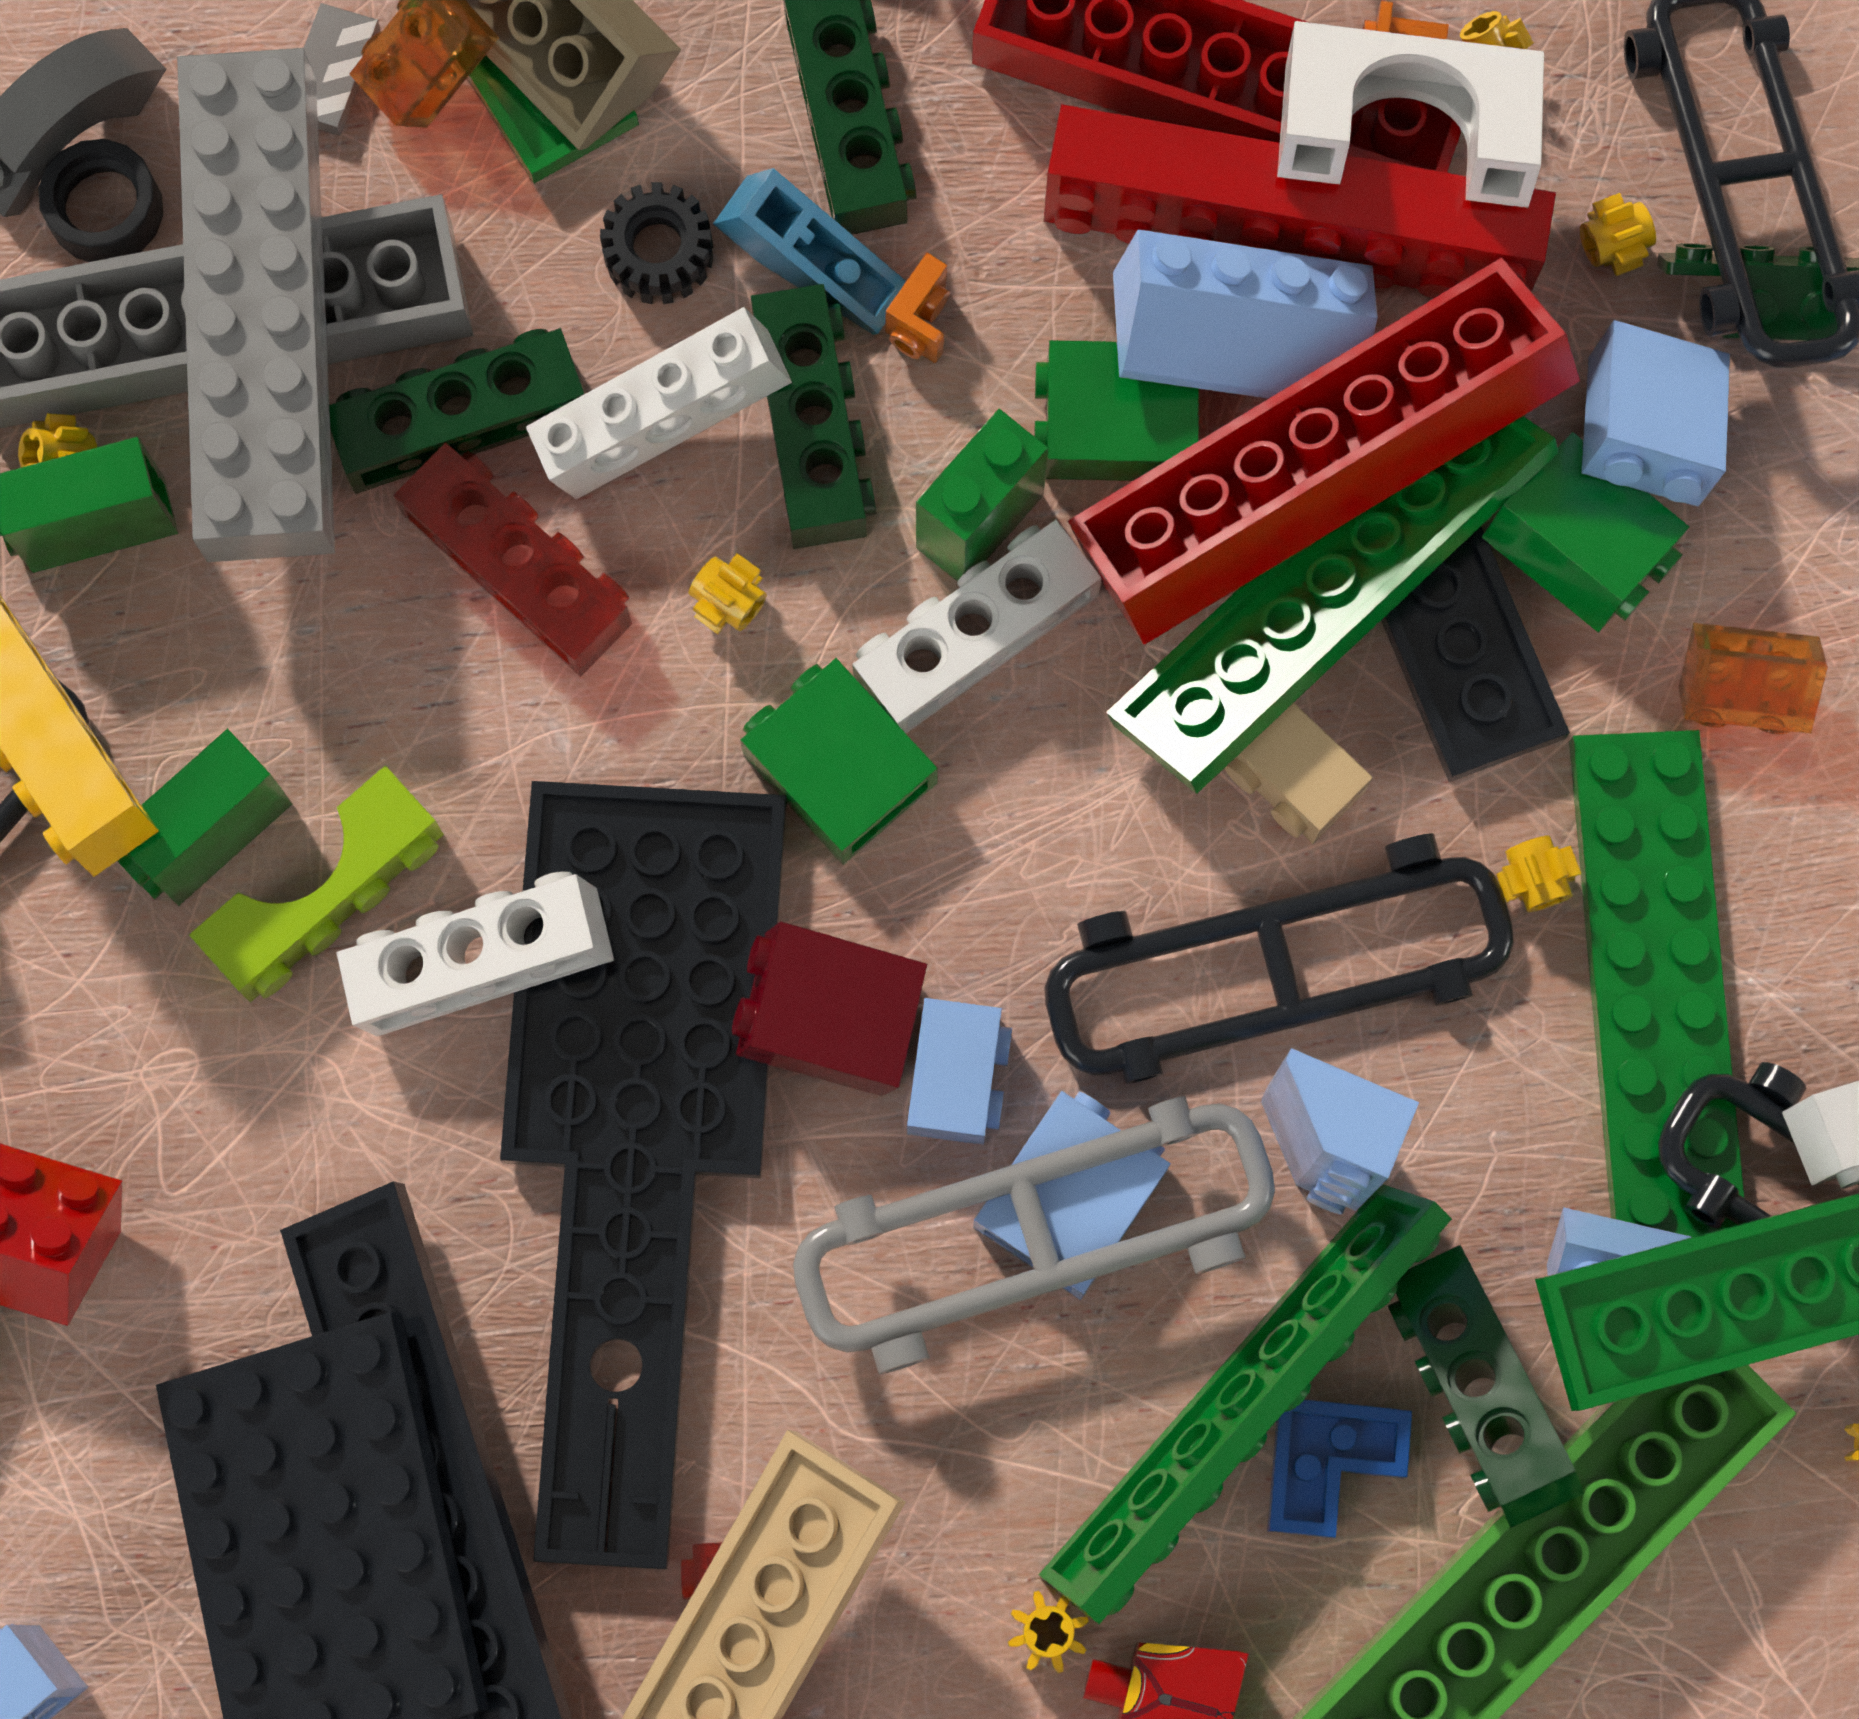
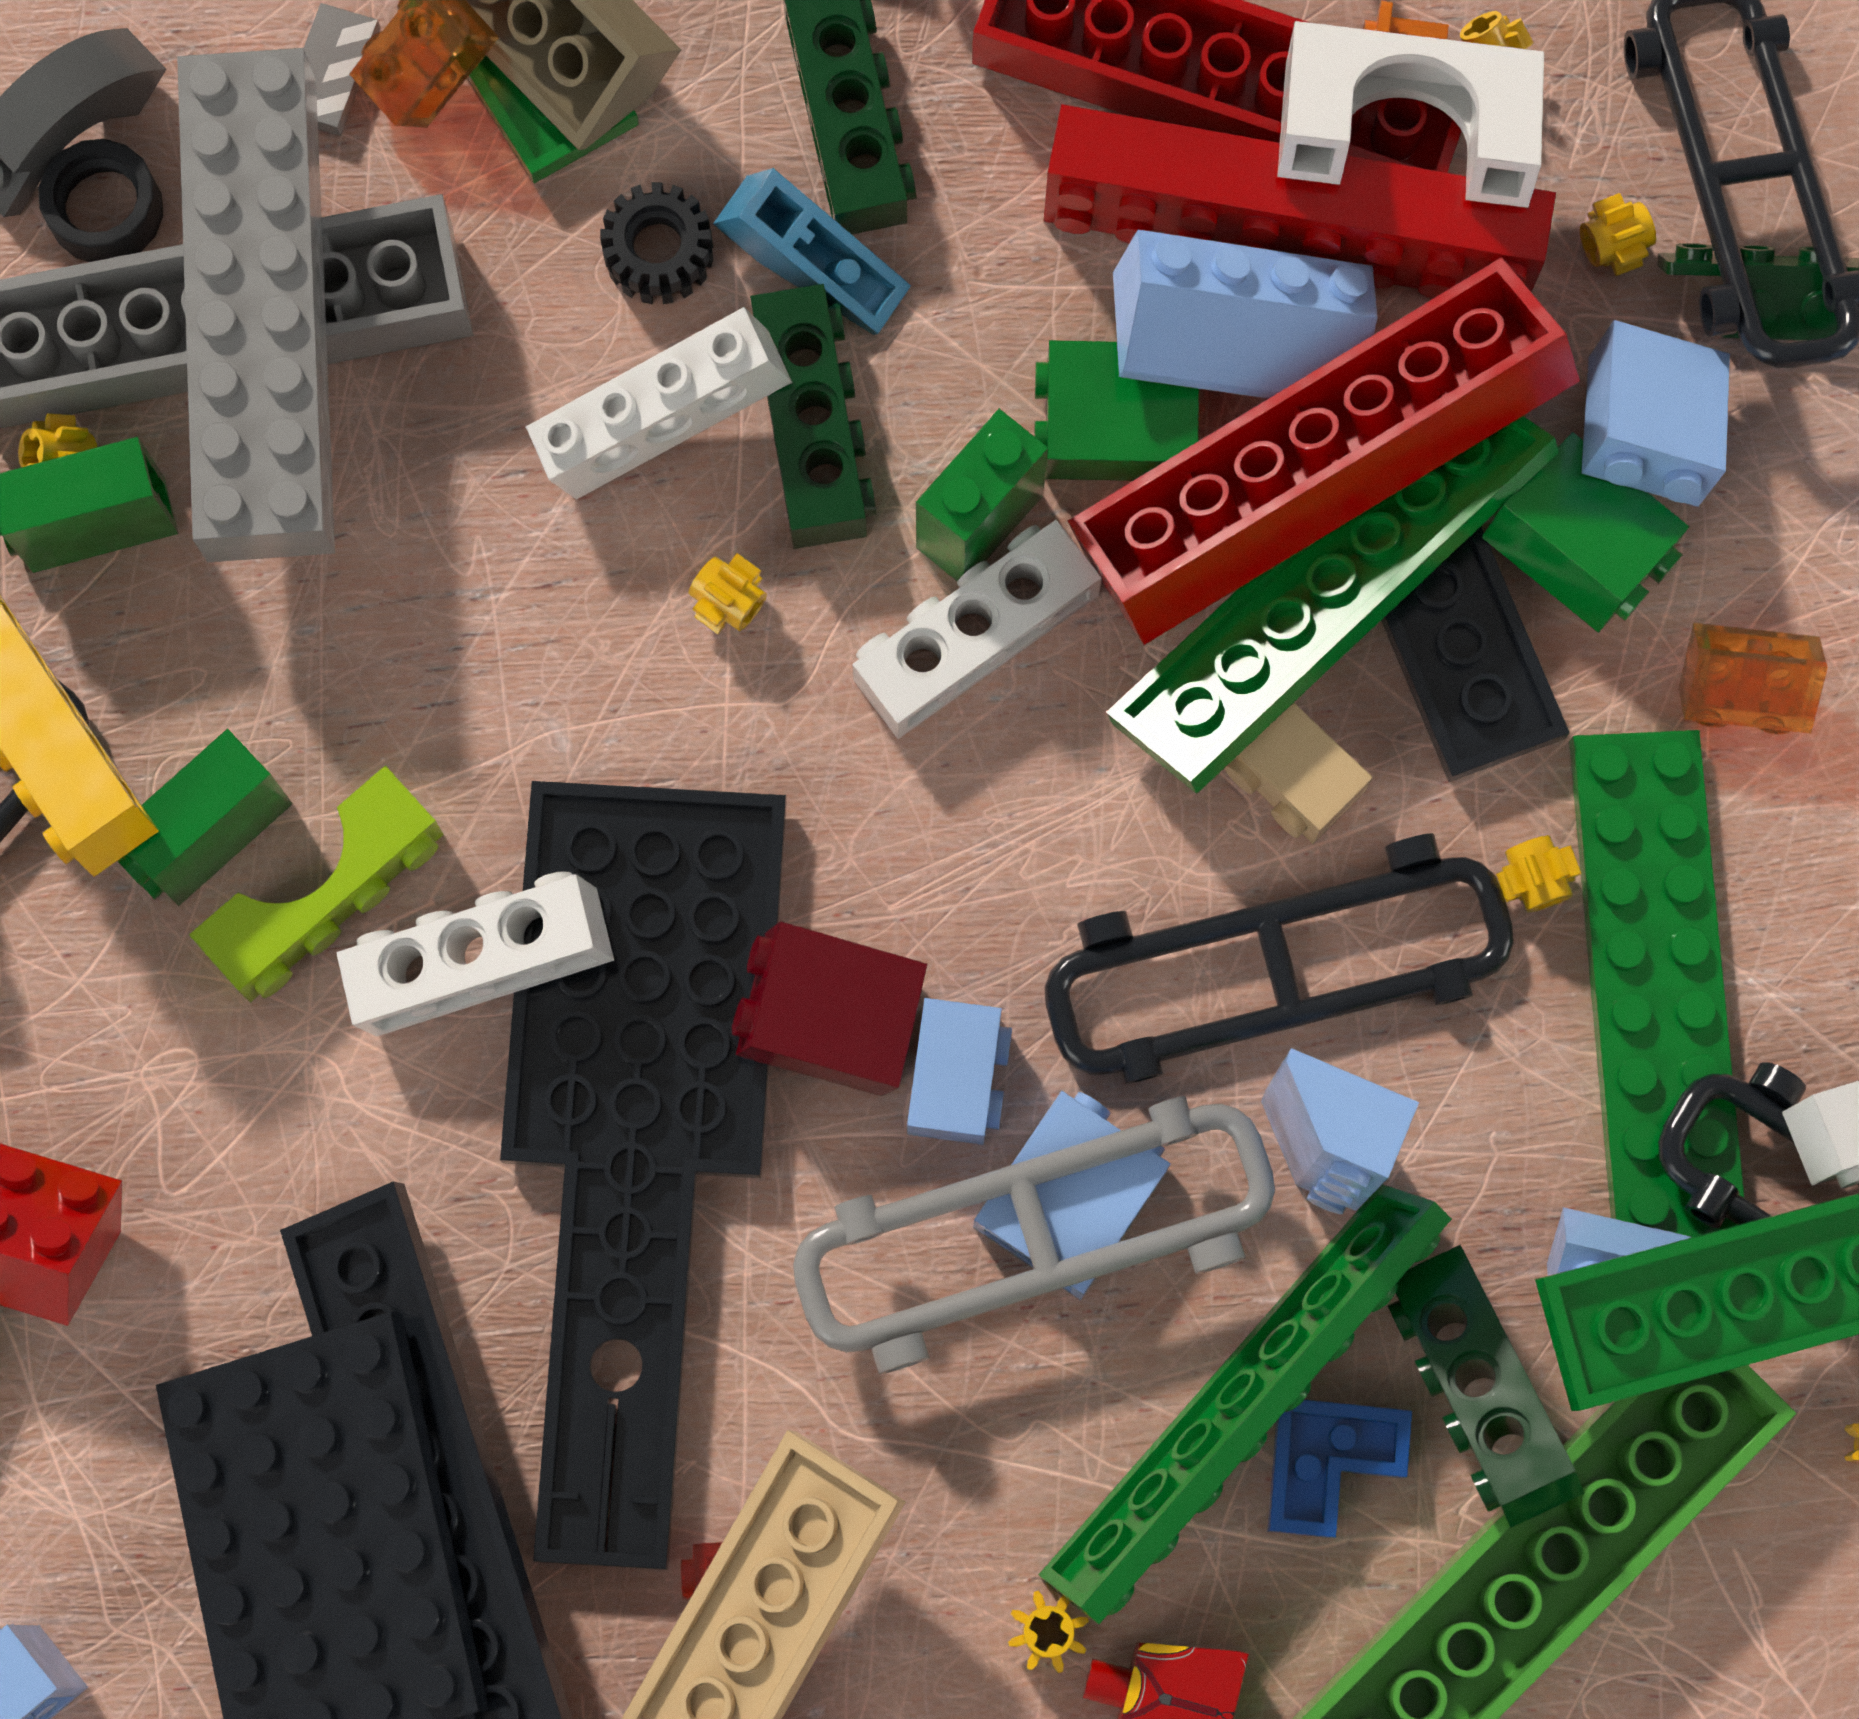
(488, 422): dark green brick -> none
(574, 632): clear red brick -> none
(837, 759): green brick -> none
(919, 299): orange bracket -> none

